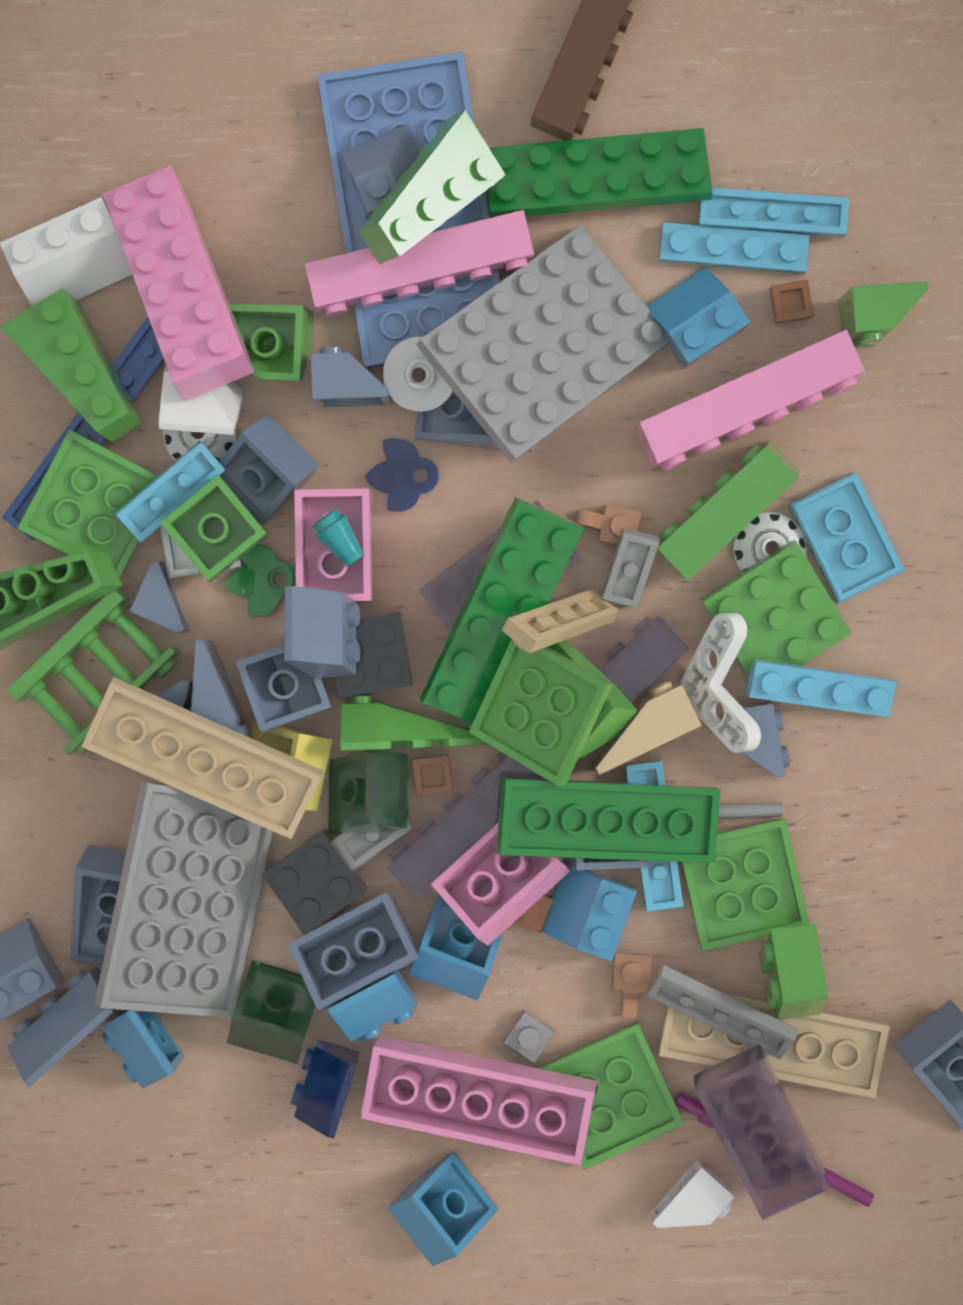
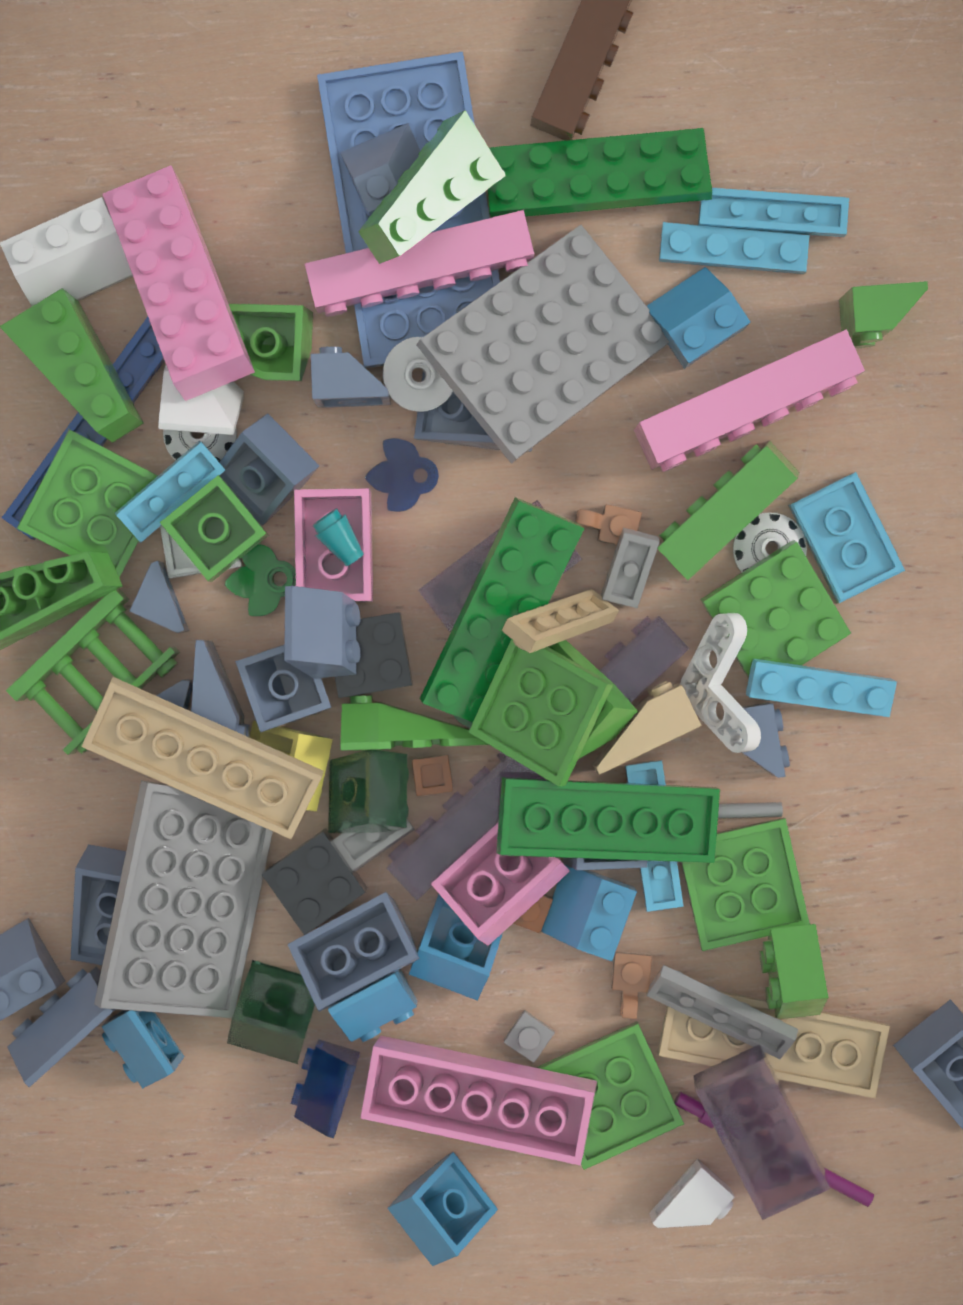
(791, 301): dark orange plate -> none

